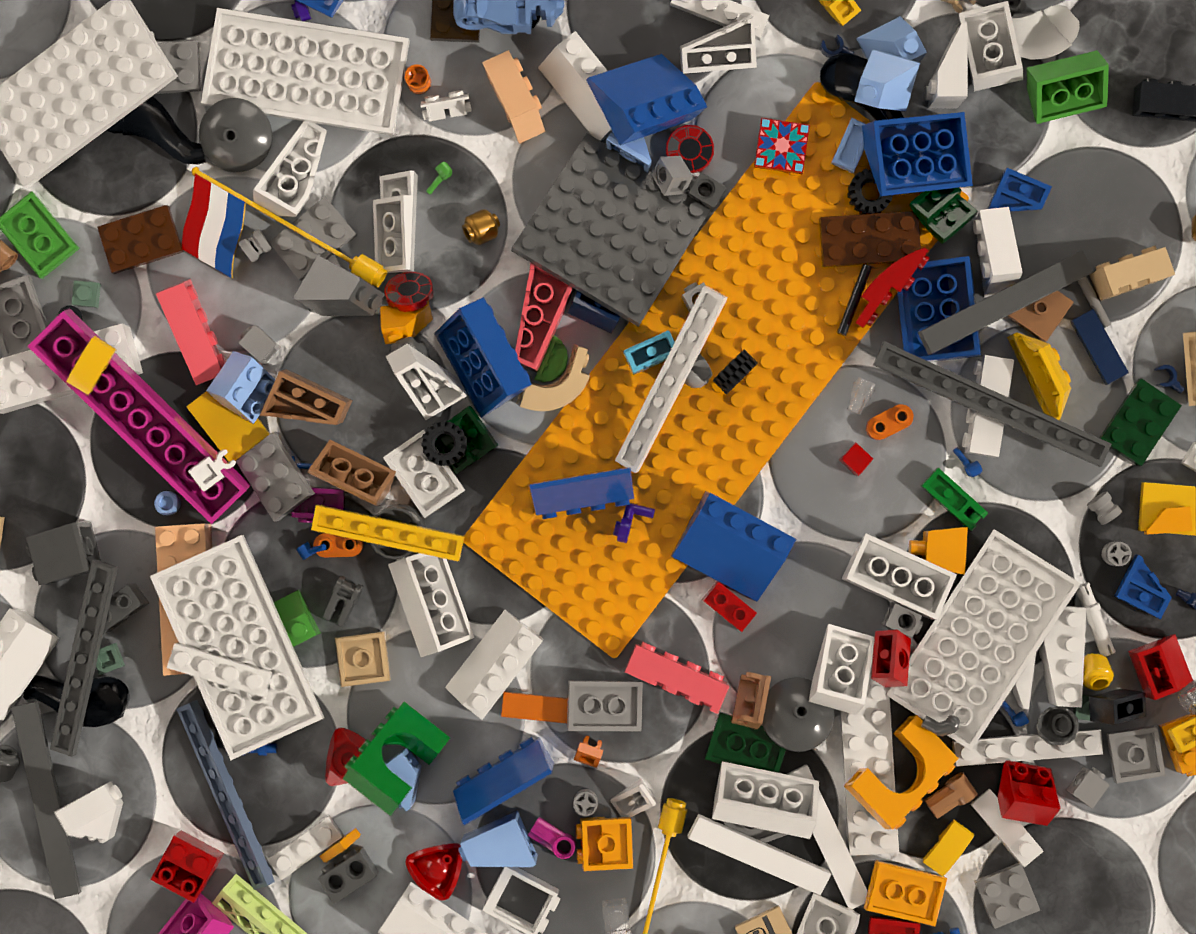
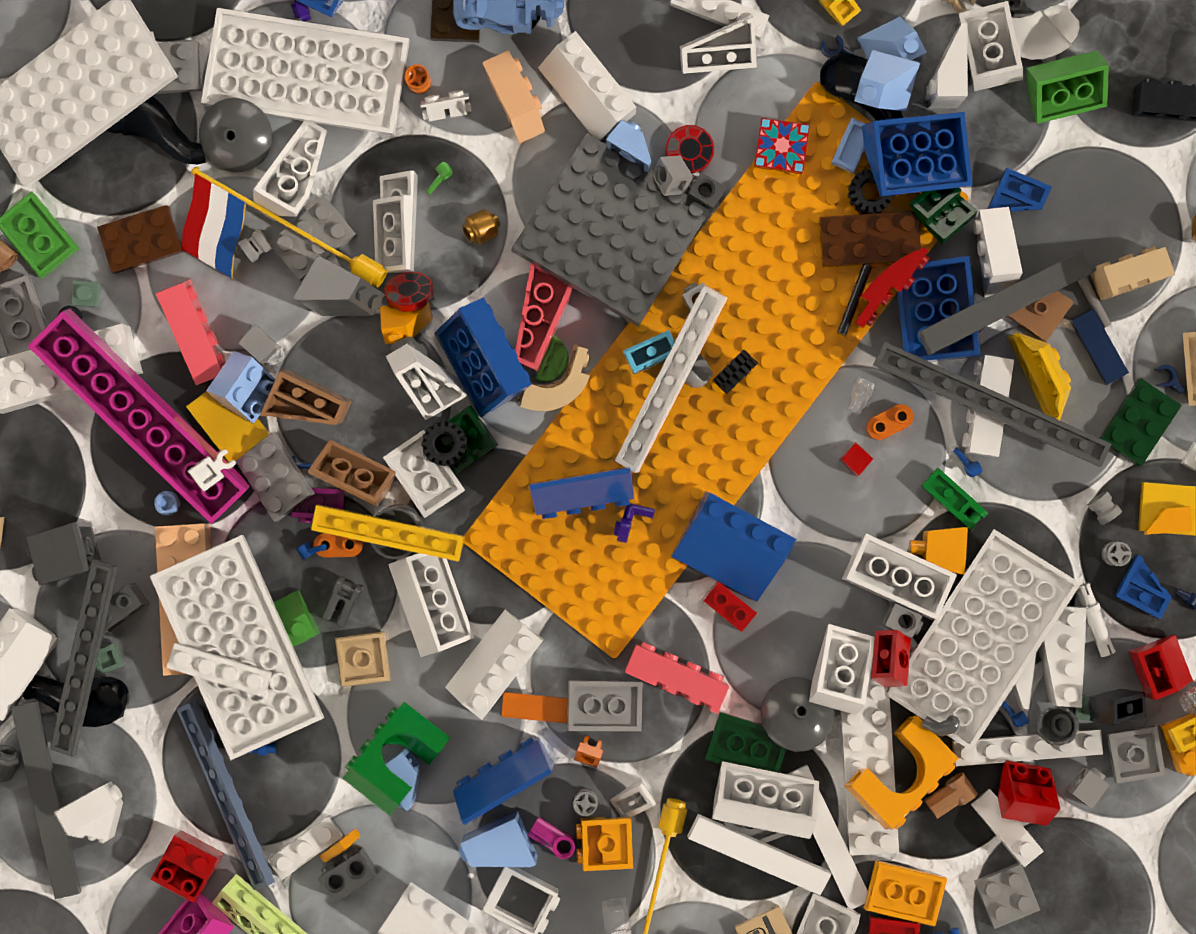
(91, 365): yellow slope -> none
(342, 748): red hat -> none
(436, 869): red hat -> none
(593, 313): dark blue brick -> none
(645, 98): blue slope -> none
(751, 700): medium nougat hinge -> none
(949, 848): yellow slope -> none
(1097, 672): yellow head -> none

